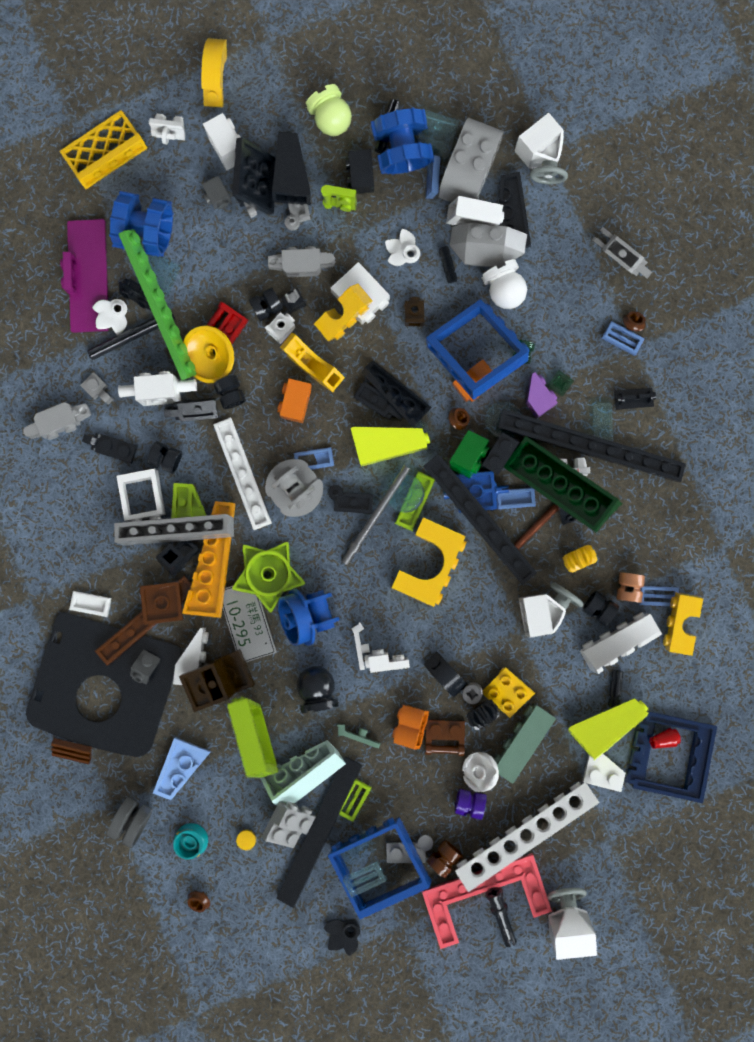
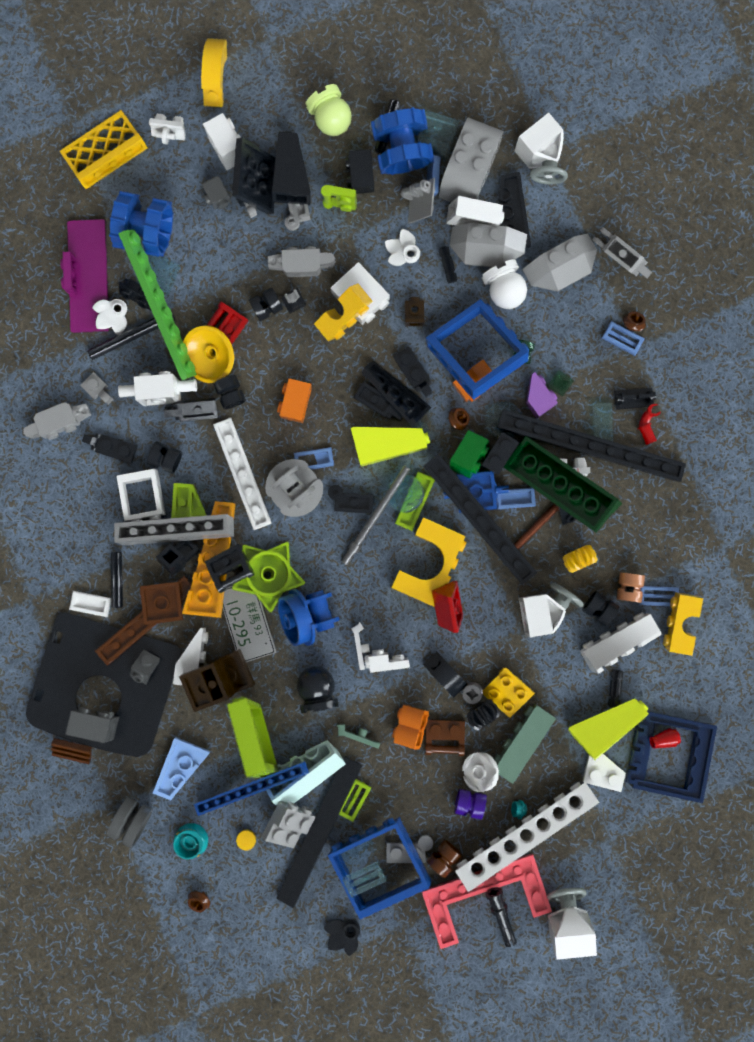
(92, 726): none -> dark grey brick
(116, 580): none -> black axle
(226, 562): none -> black plate
(251, 788): none -> blue piece
(277, 333): white brick -> none
(311, 363): yellow arch -> none
(413, 371): none -> black hinge
(421, 199): none -> light grey hinge
(448, 606): none -> red slope
(518, 809): none -> teal plate
(562, 264): none -> light grey wedge
(644, 425): none -> red piece

